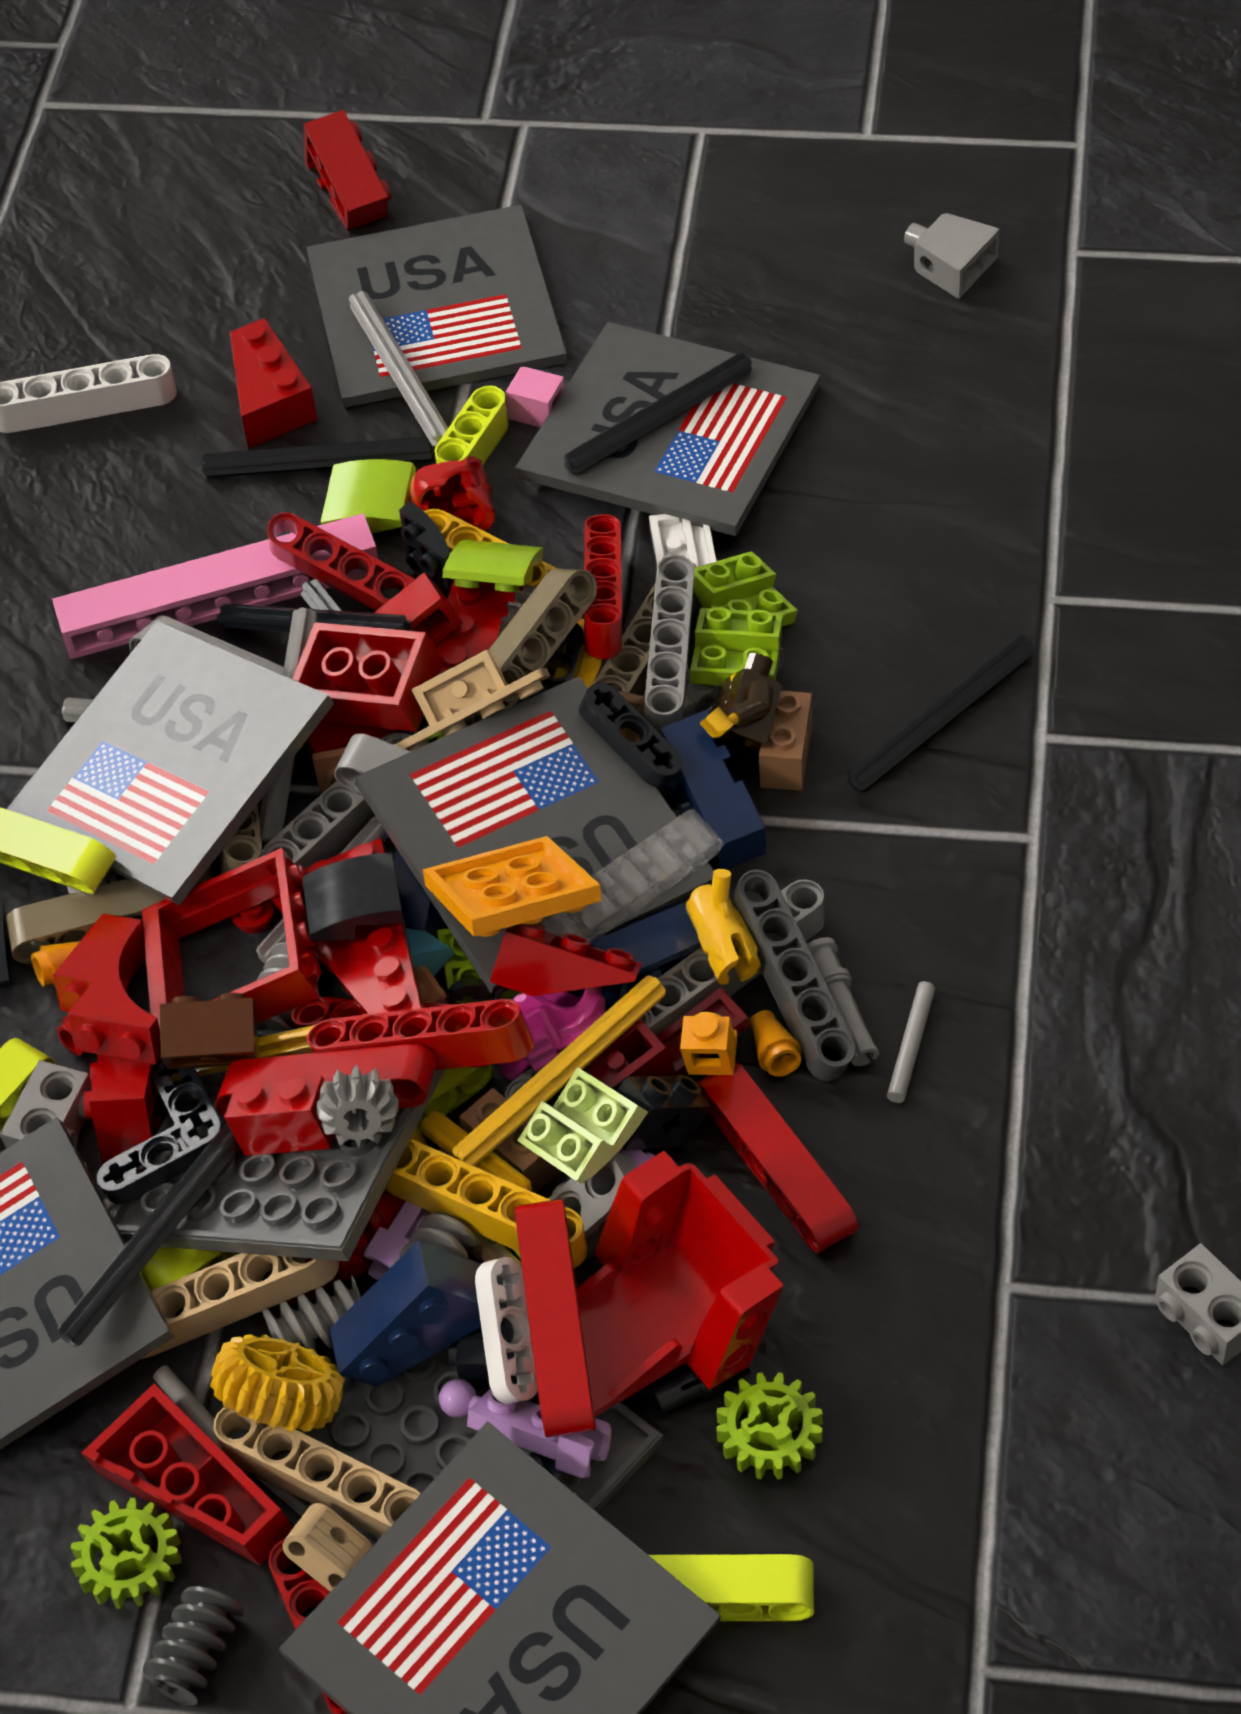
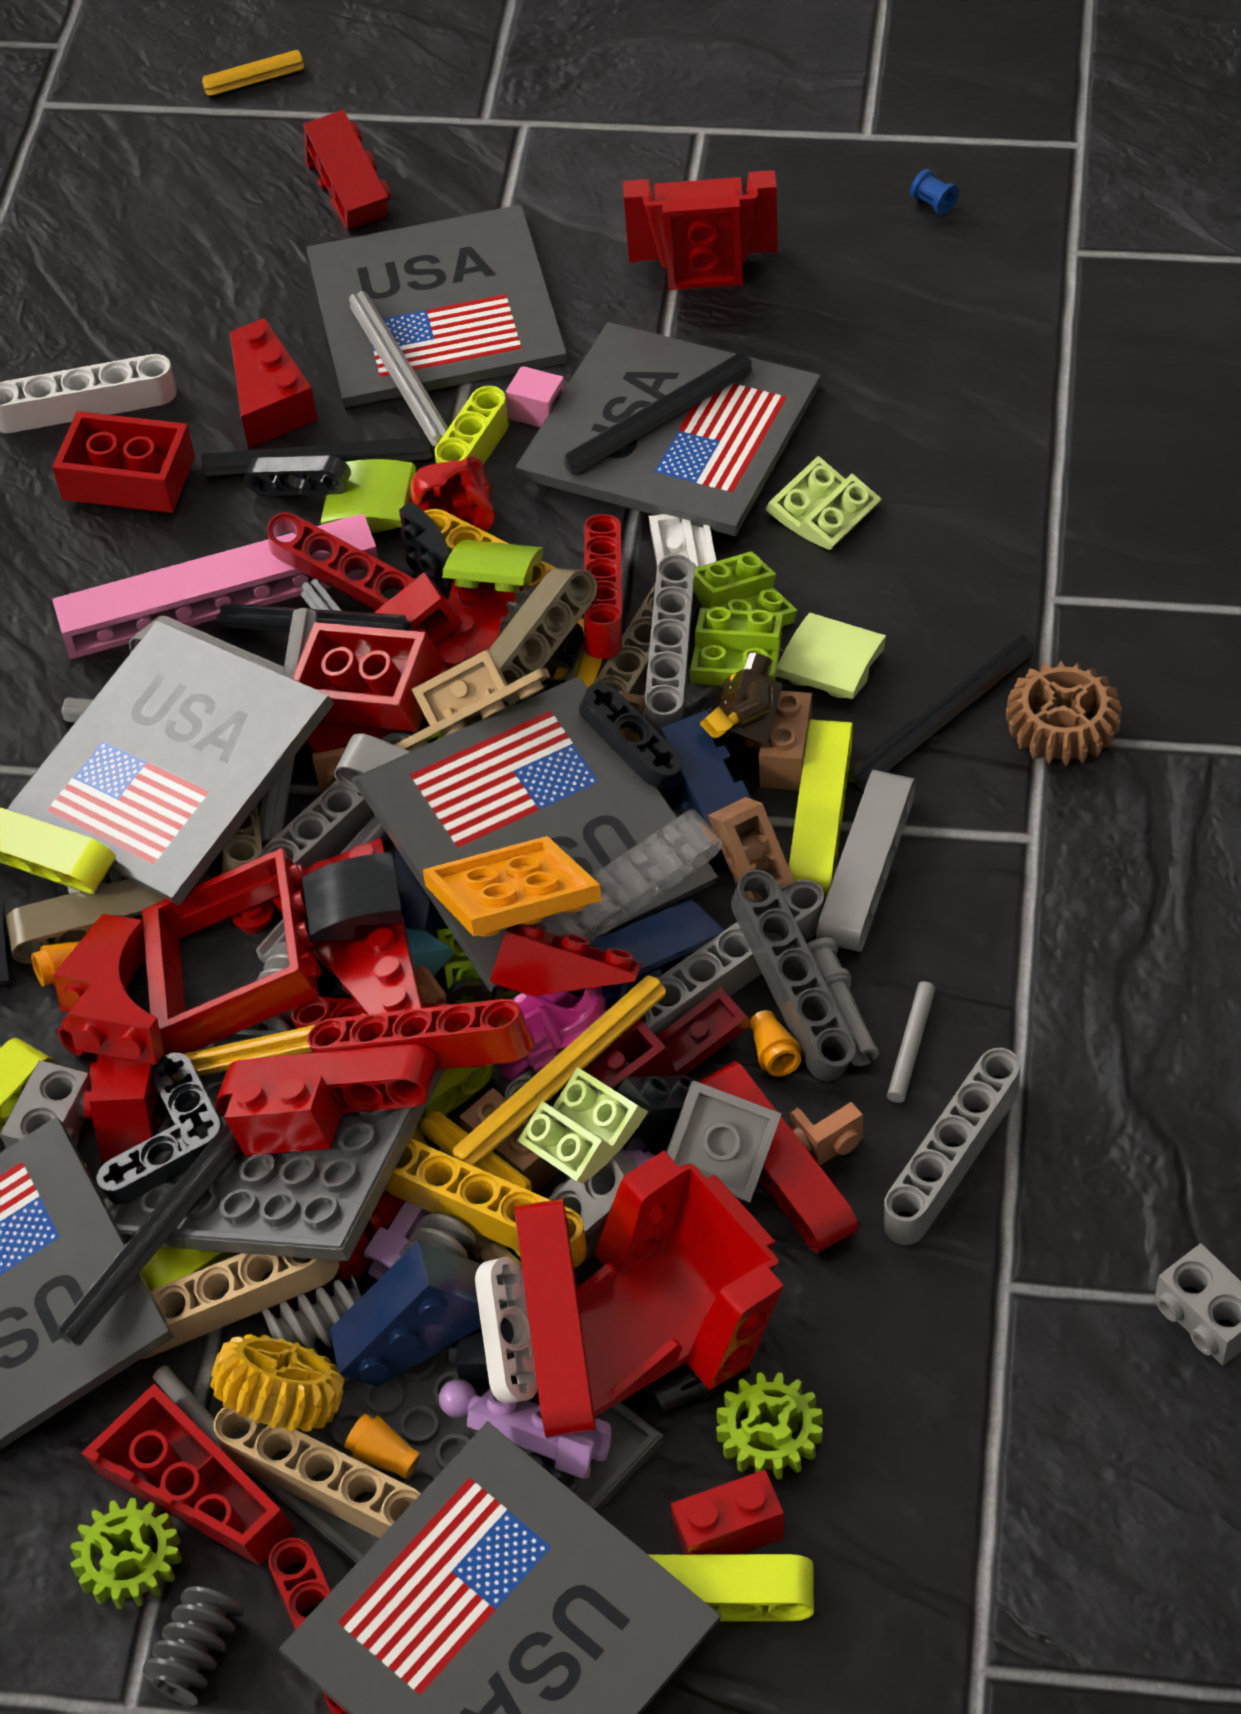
(124, 461): none -> red brick
(208, 1031): reddish brown brick -> none
(253, 73): none -> yellow axle
(321, 475): none -> black beam
(325, 1545): tan piece -> none
(357, 1106): light grey gear -> none
(380, 1446): none -> light orange cone
(701, 226): none -> red piece
(708, 1035): light orange brick -> none
(722, 930): yellow piece -> none
(723, 1137): none -> light grey hinge
(729, 1518): none -> red brick
(750, 842): none -> medium nougat brick
(821, 802): none -> neon yellow beam
(822, 504): none -> yellowish green slope
(830, 656): none -> yellowish green slope
(831, 1136): none -> nougat bracket
(866, 860): none -> light grey beam
(934, 192): none -> blue bush
(951, 1163): none -> light grey beam
(953, 251): light grey torso -> none
(1062, 724): none -> medium nougat gear

